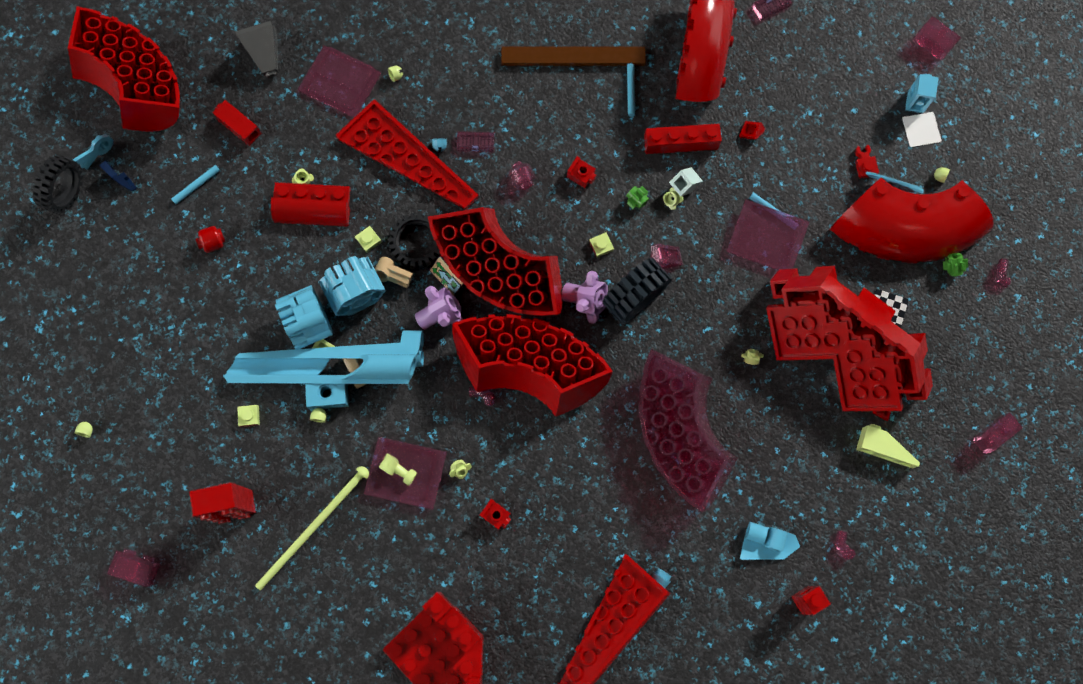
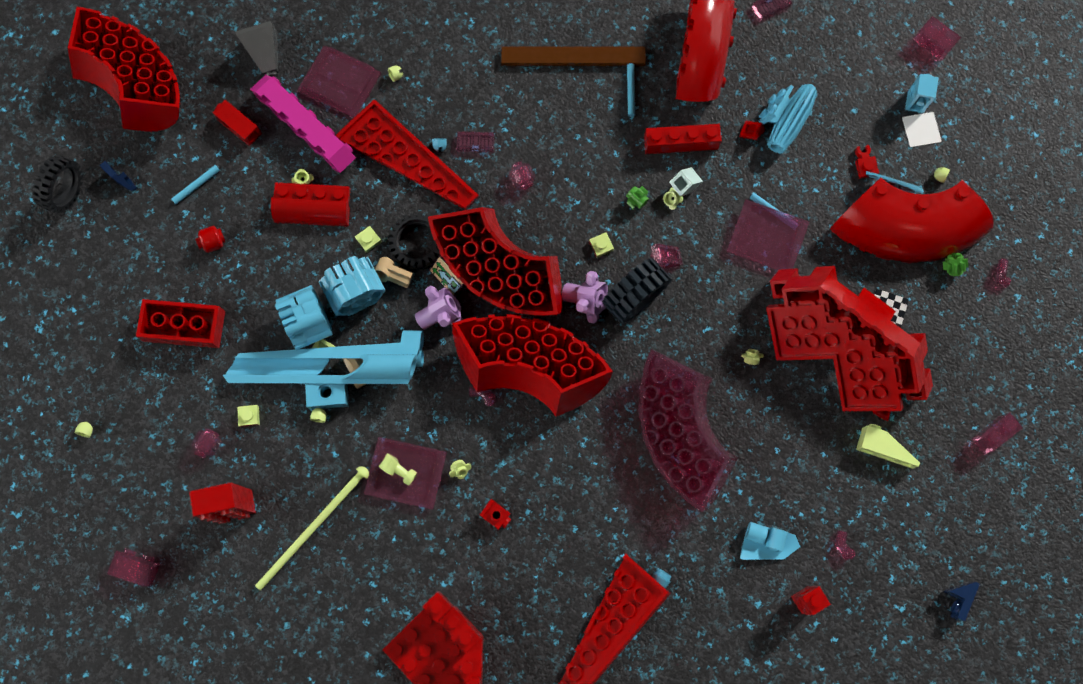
(99, 146): medium azure piece -> none
(176, 313): none -> red brick
(206, 443): none -> clear pink head
(303, 123): none -> dark pink brick
(582, 179): red brick -> none
(788, 115): none -> medium azure plate
(965, 595): none -> dark blue slope

